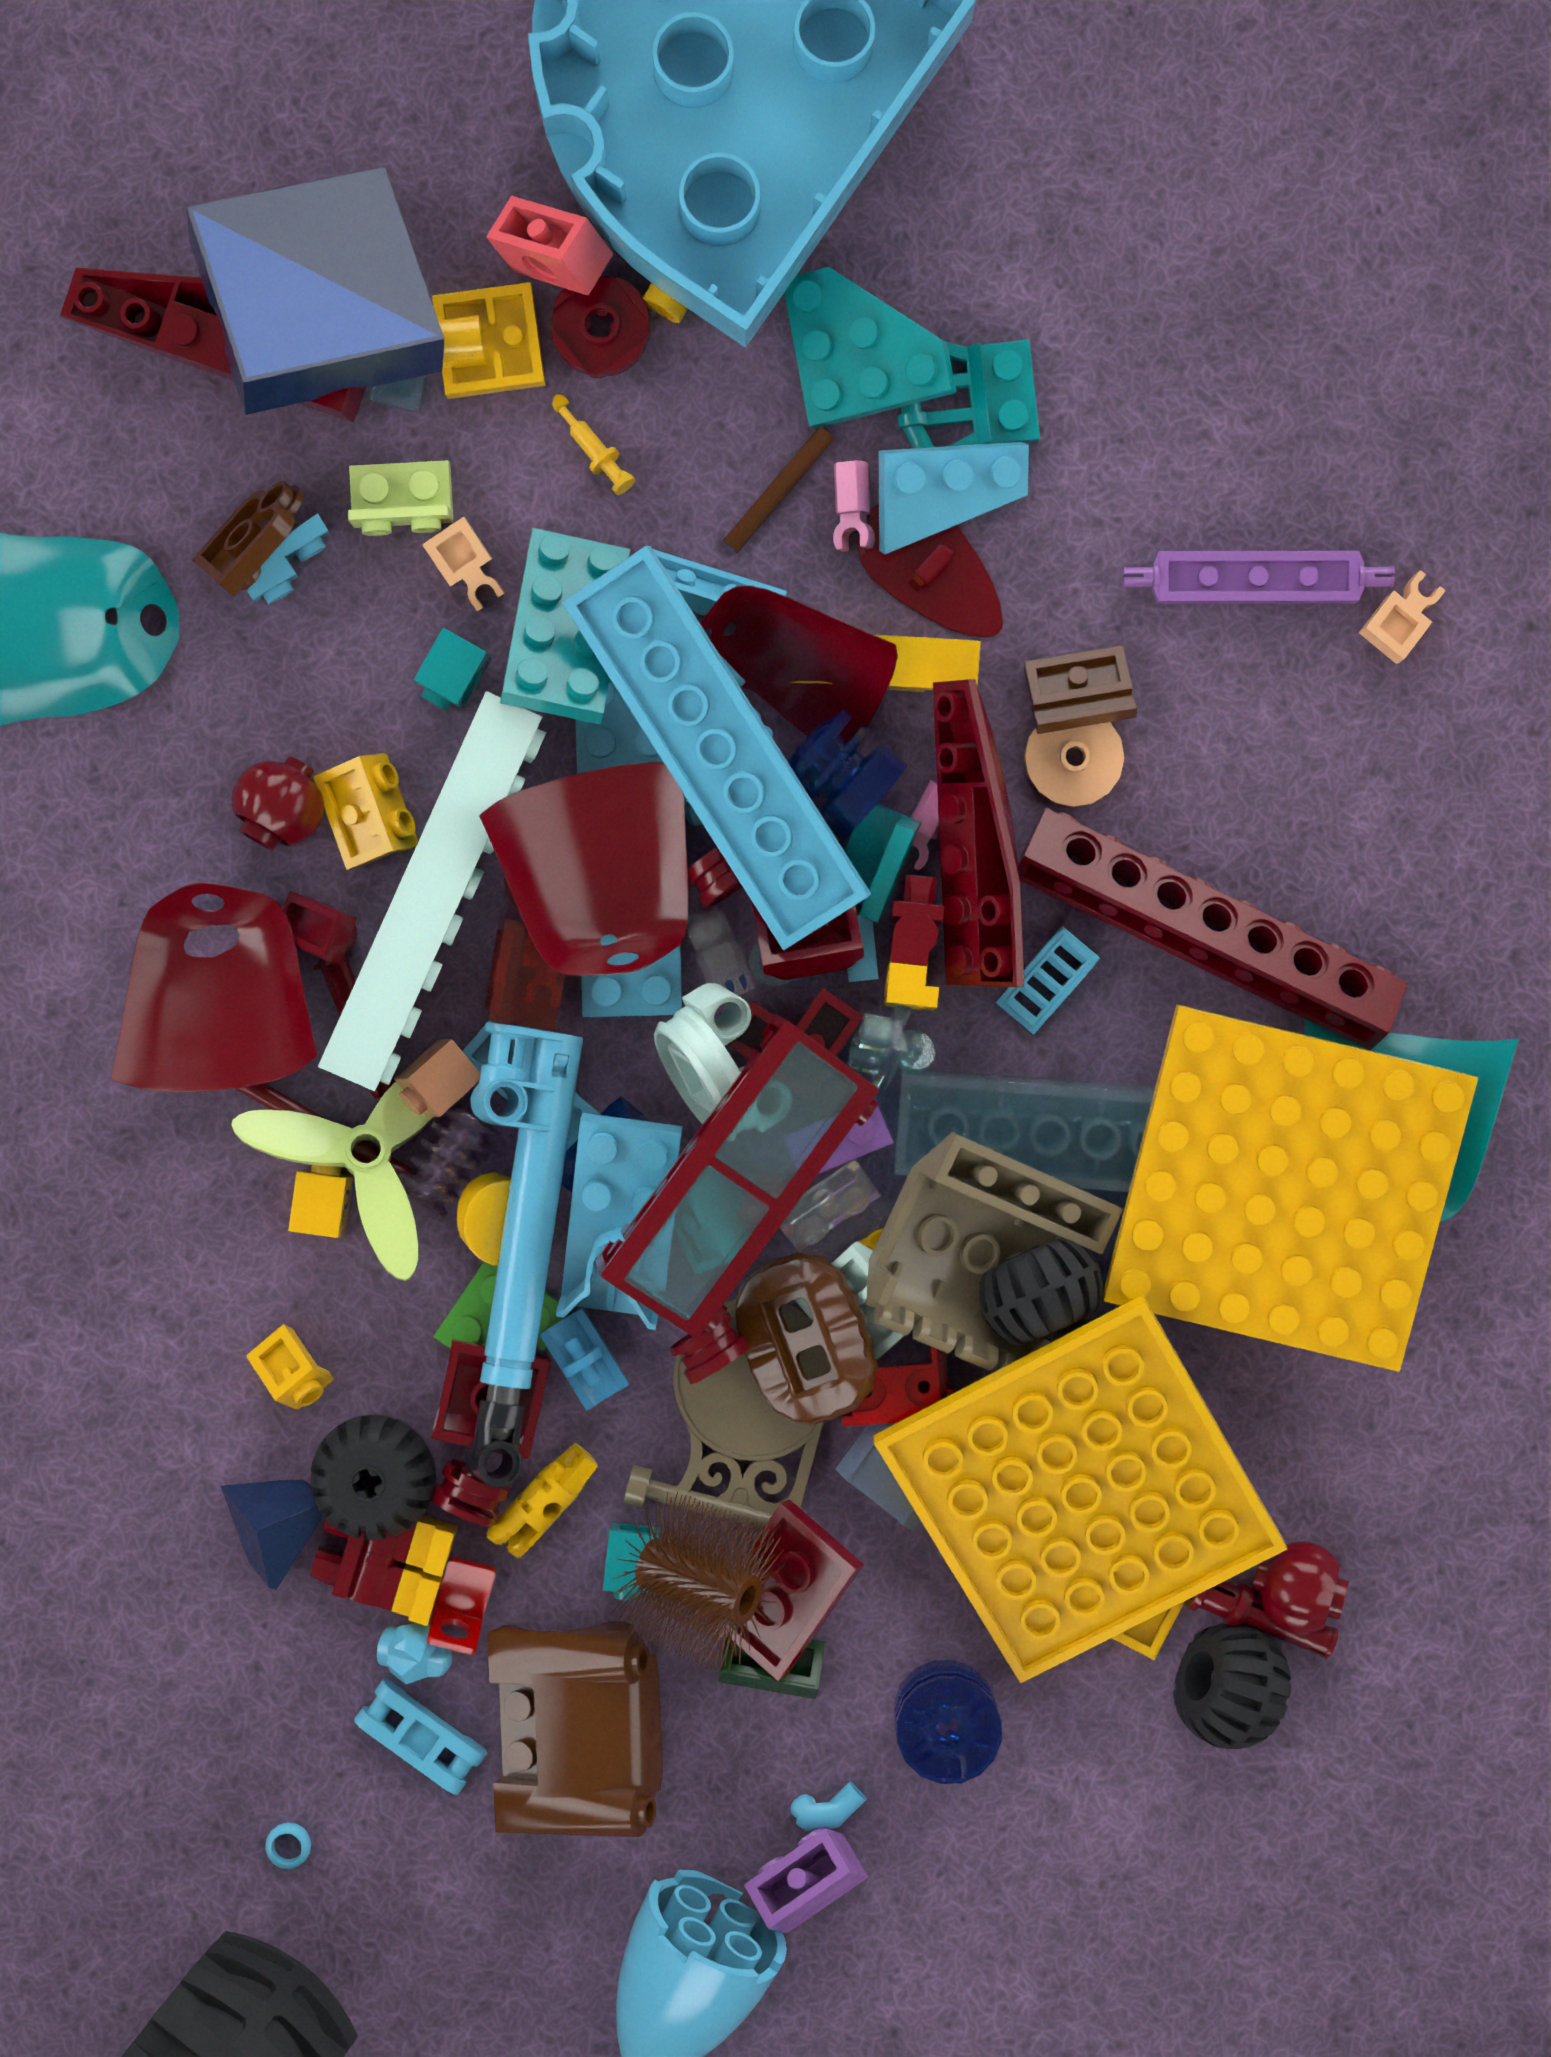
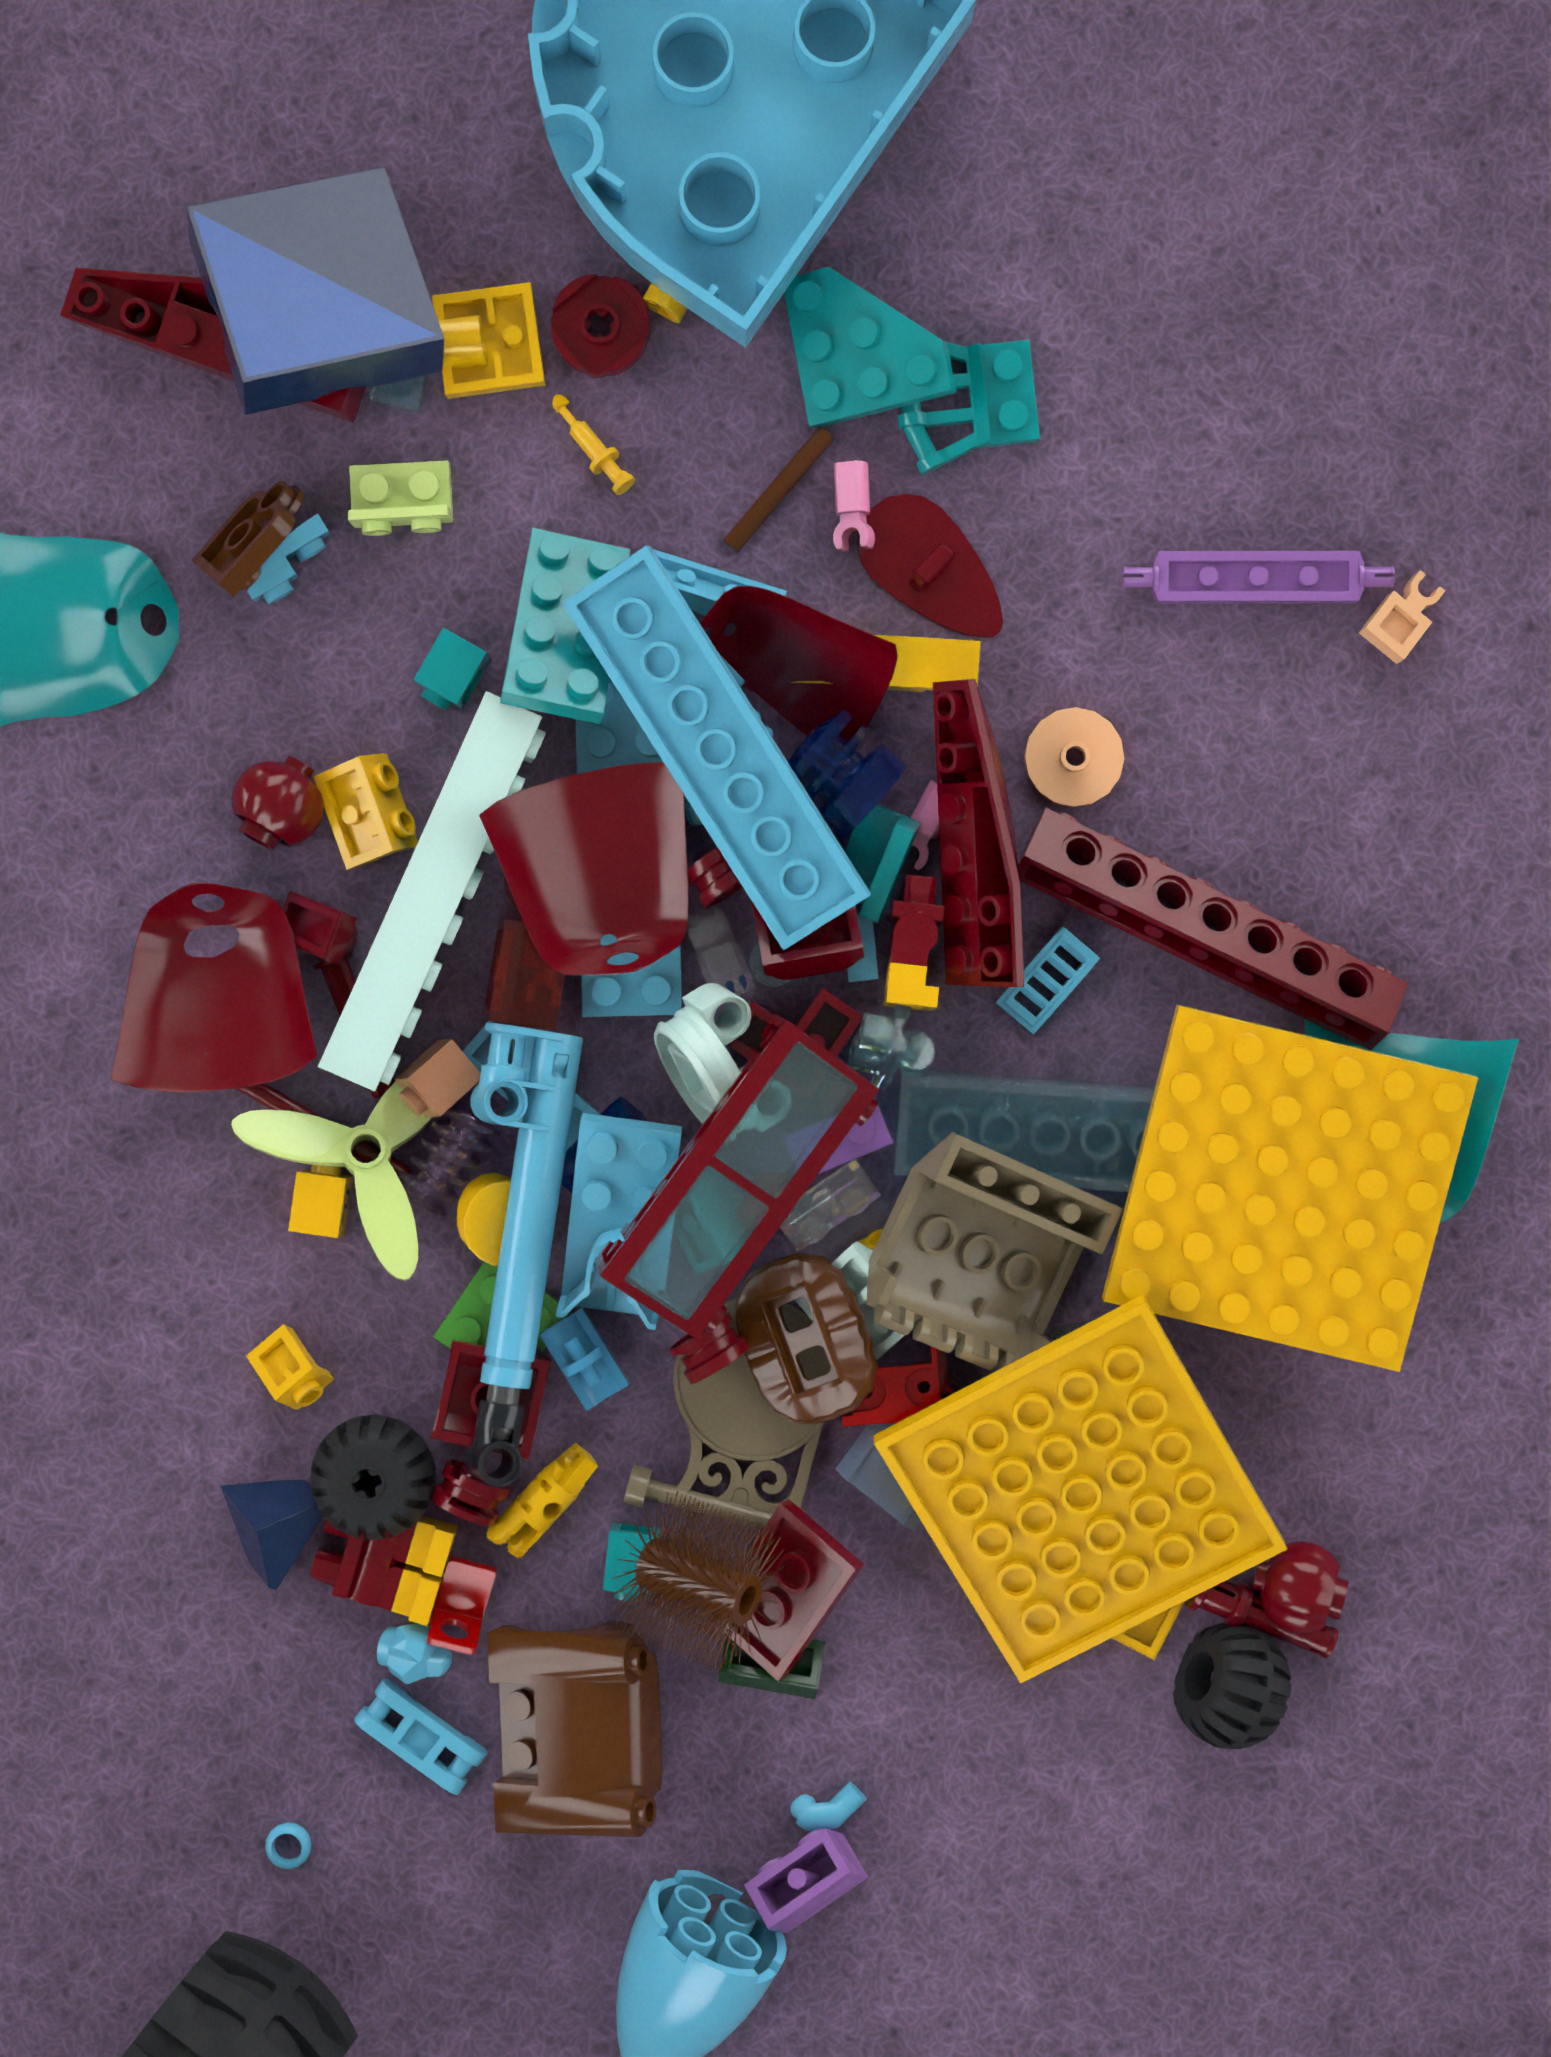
(460, 556): light nougat plate -> none
(550, 245): coral brick -> none
(939, 1694): clear blue wheel -> none
(945, 486): medium azure wing -> none
(1041, 1291): black wheel -> none
(1080, 689): plate -> none

